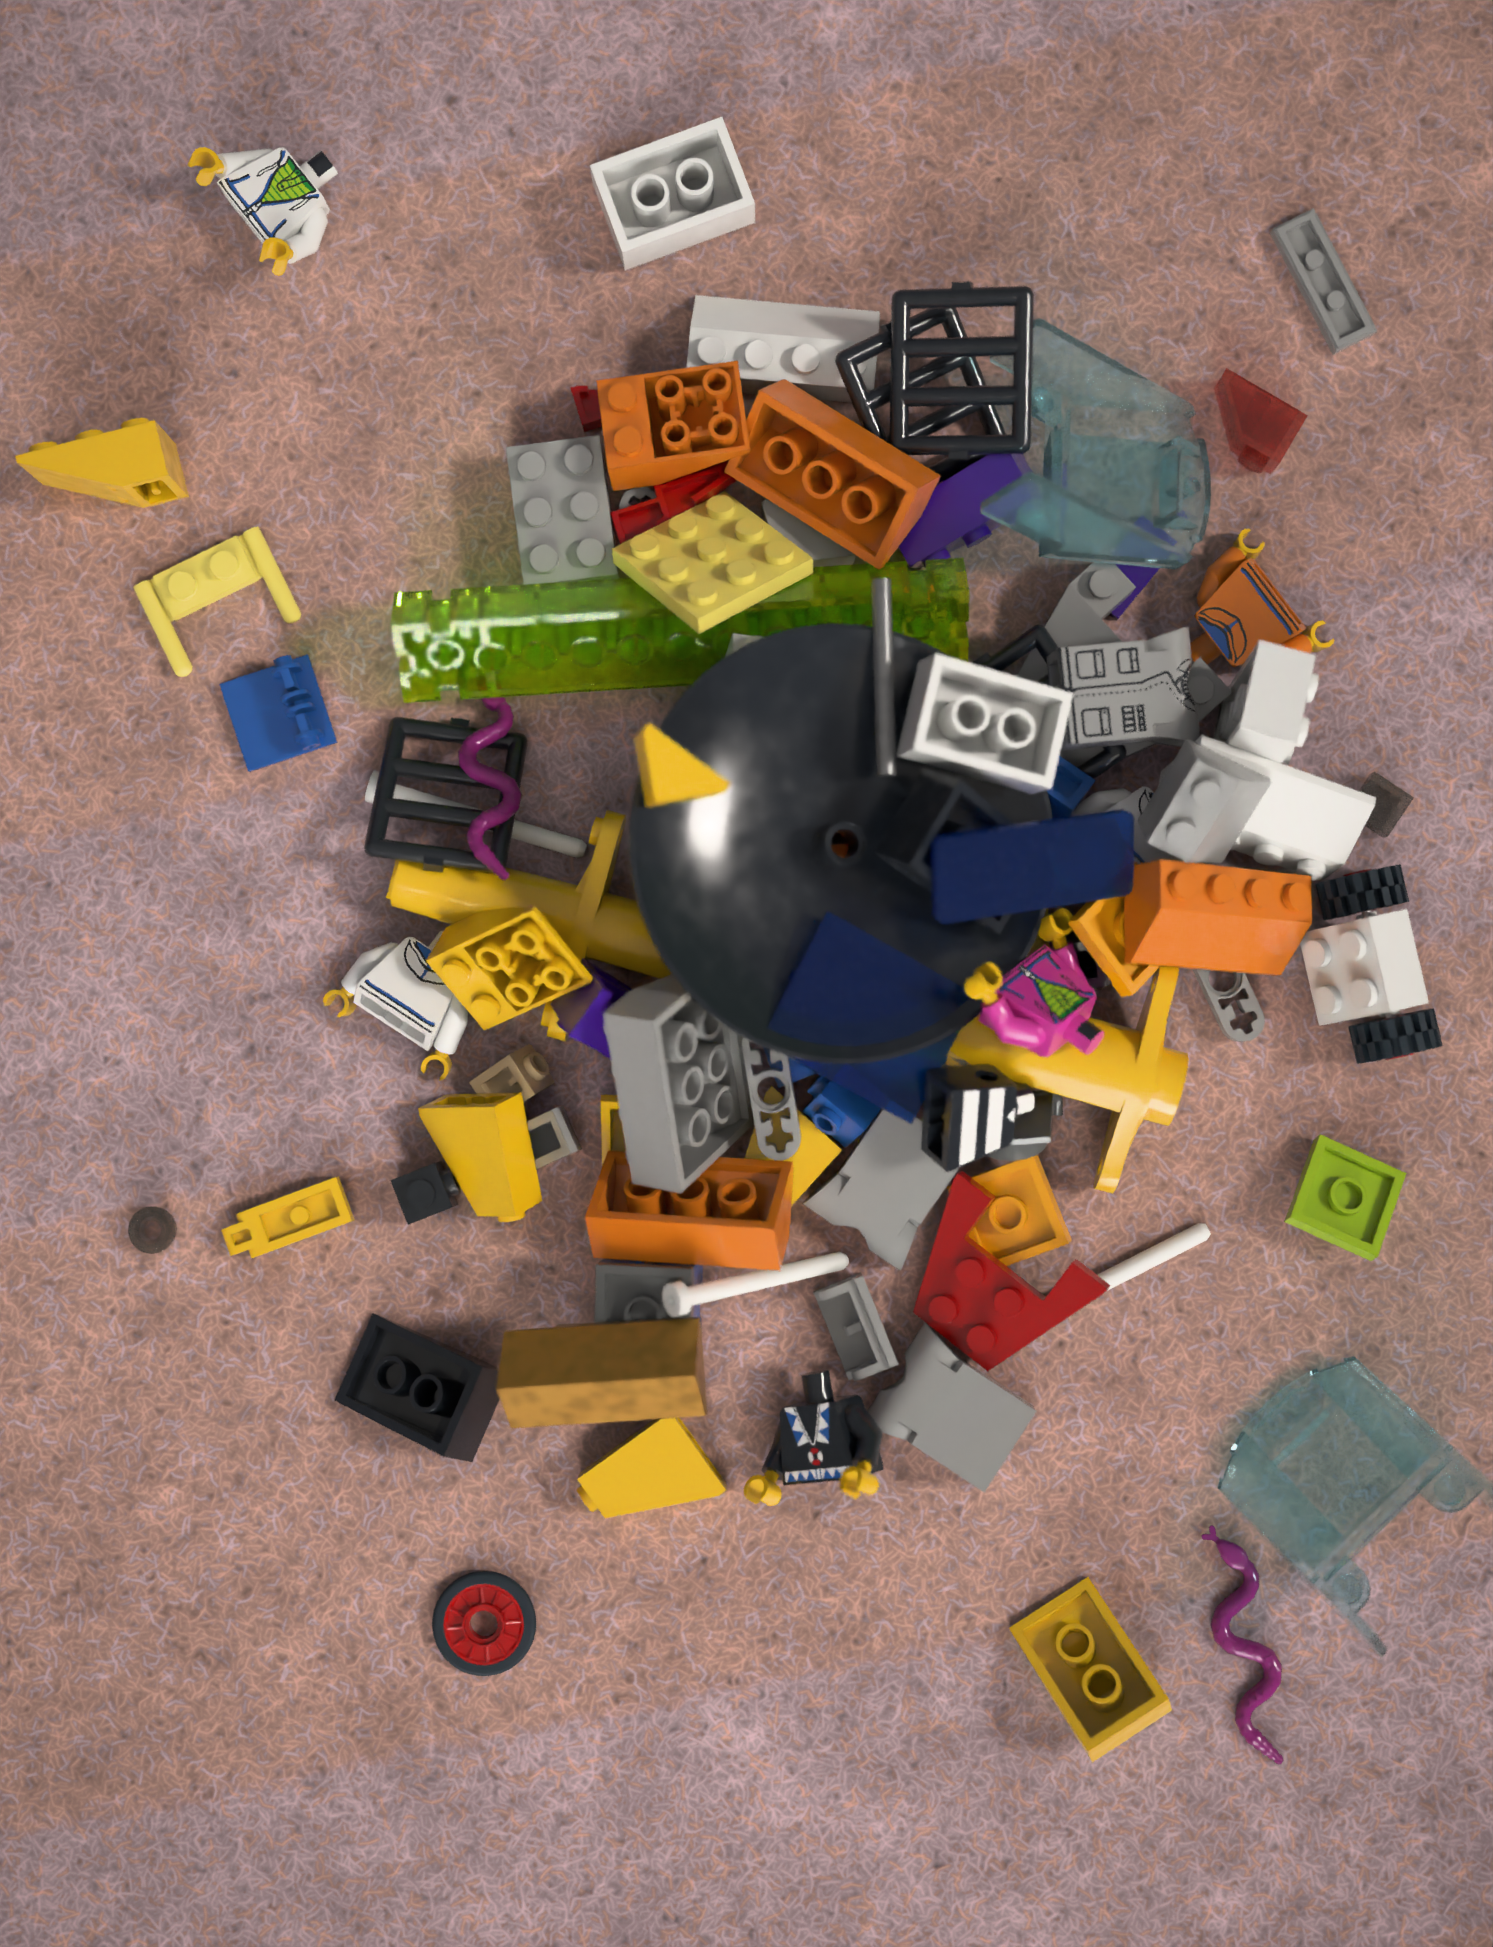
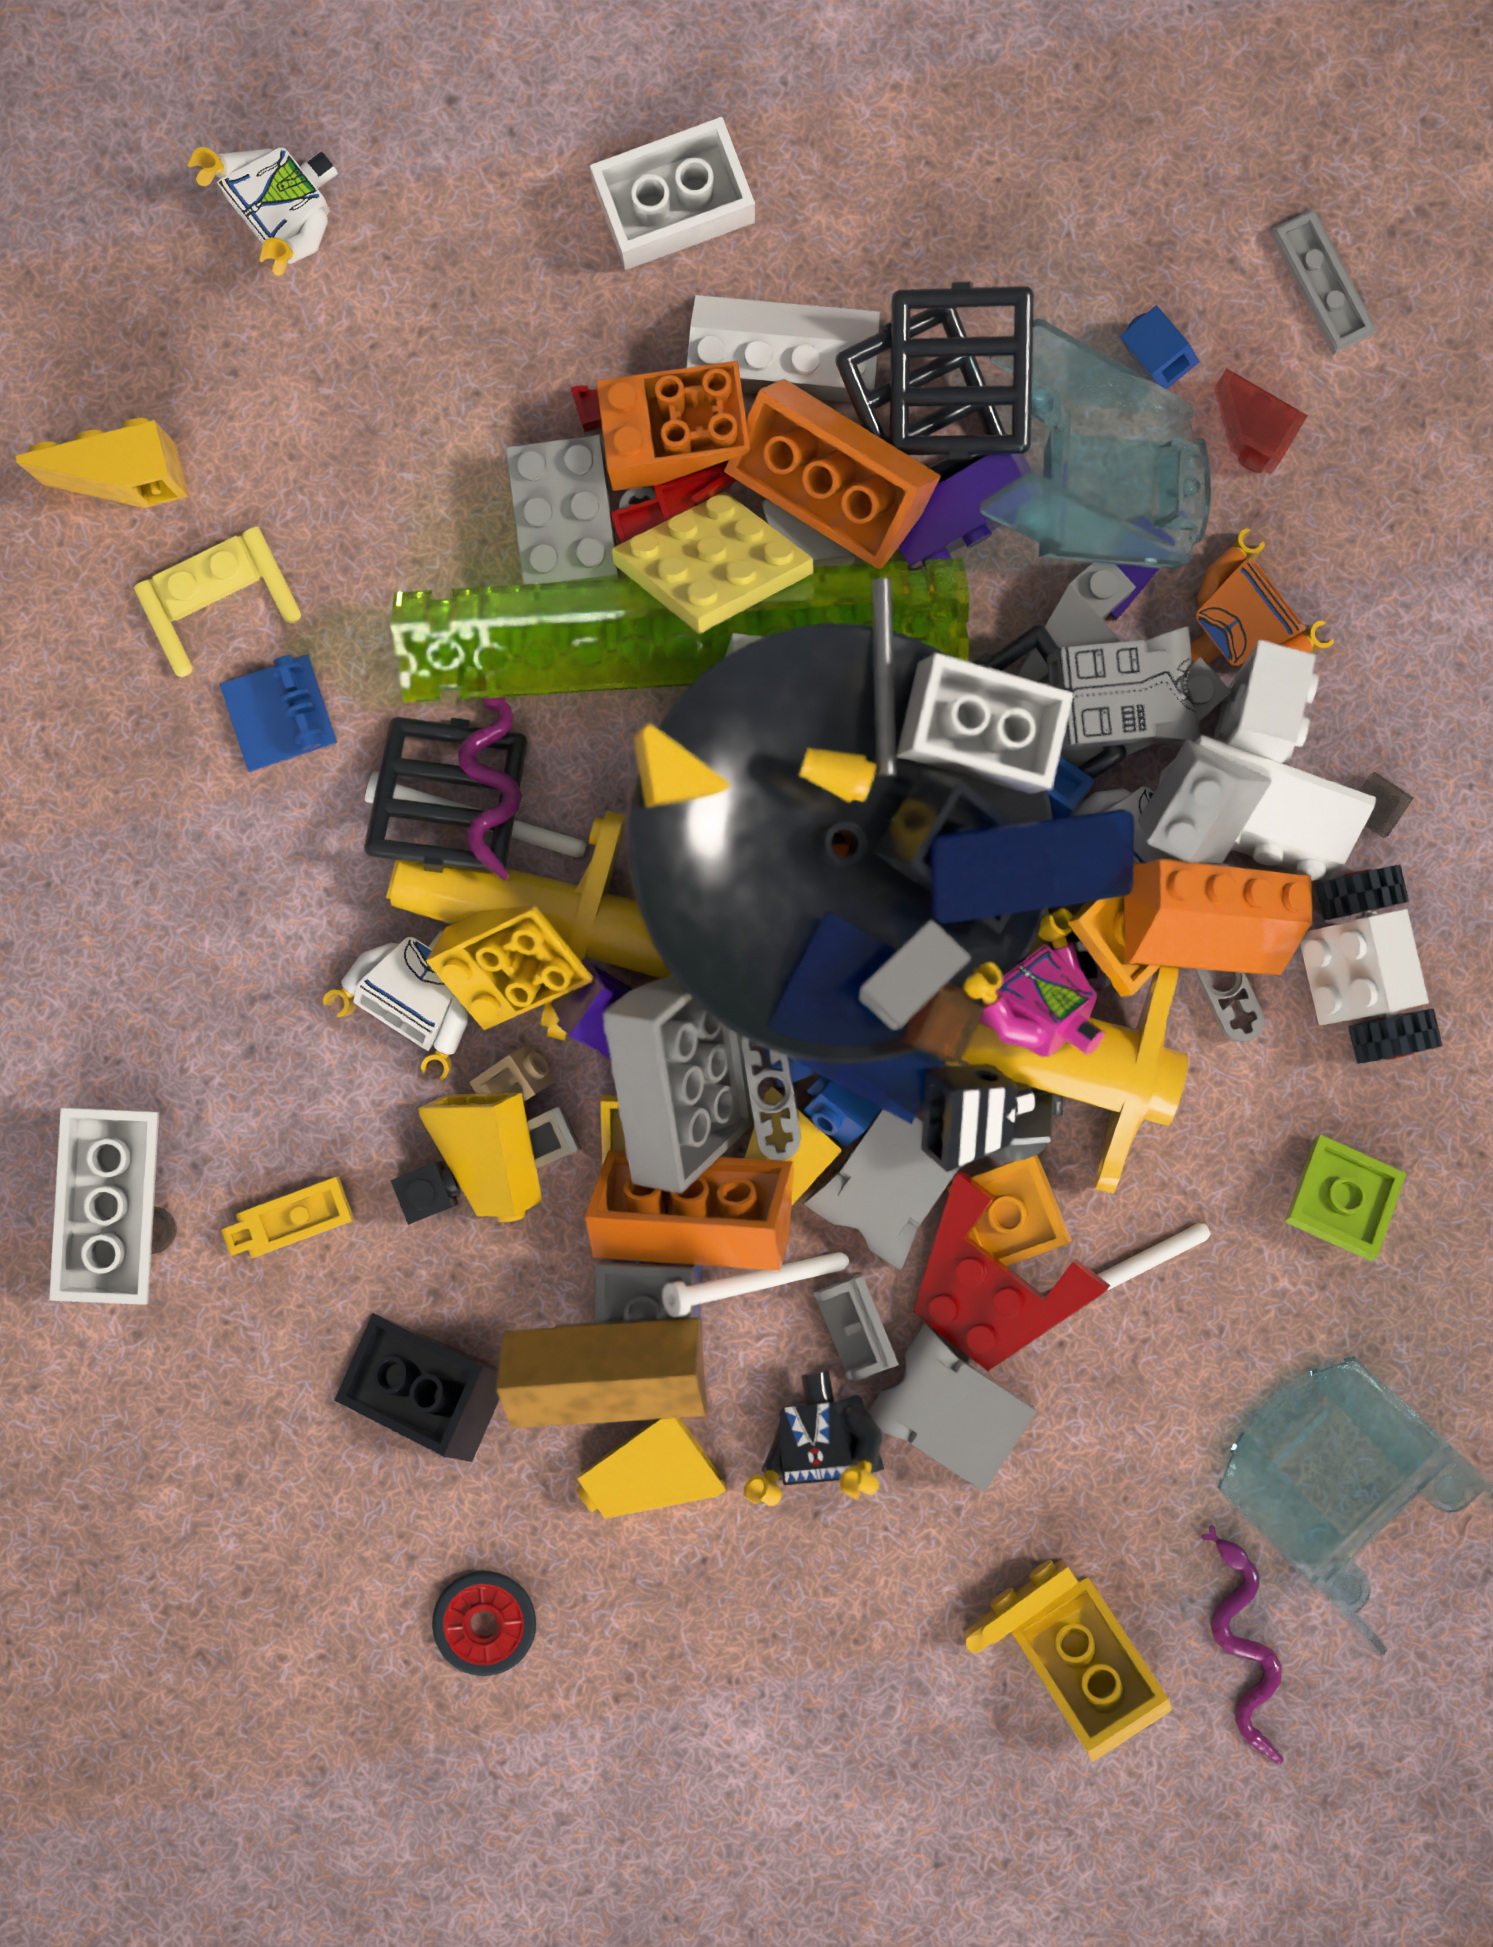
(104, 1205): none -> white slope
(839, 773): none -> yellow cone
(913, 975): none -> light grey hinge
(945, 1024): none -> clear orange brick
(1014, 1608): none -> yellow hinge
(1159, 347): none -> blue brick

